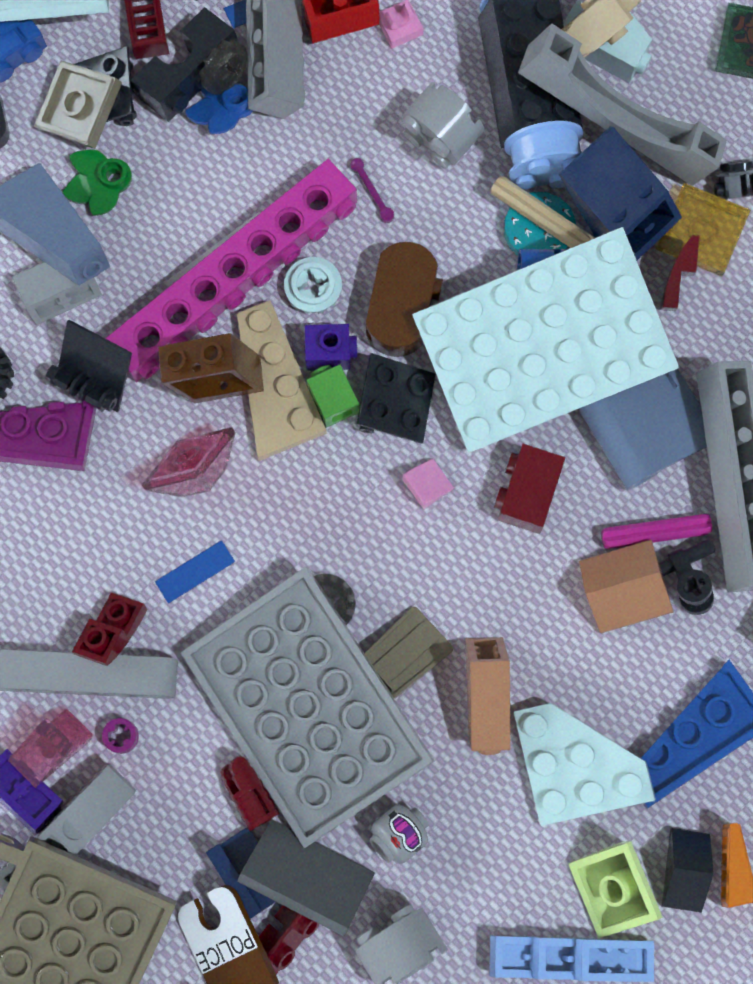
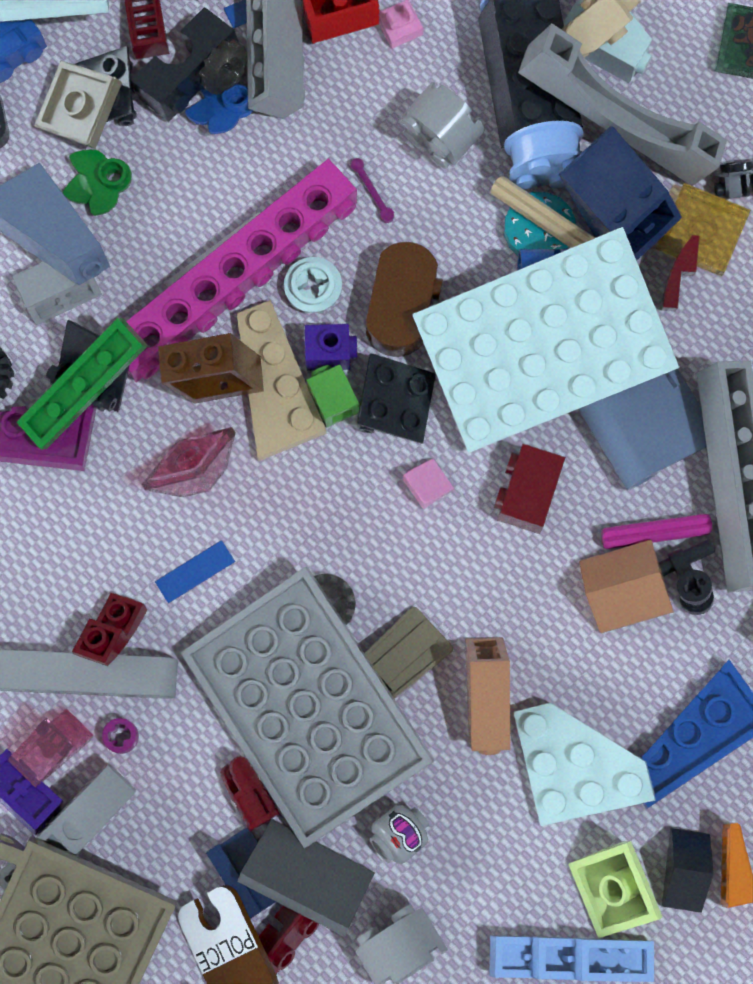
(82, 383): none -> green plate

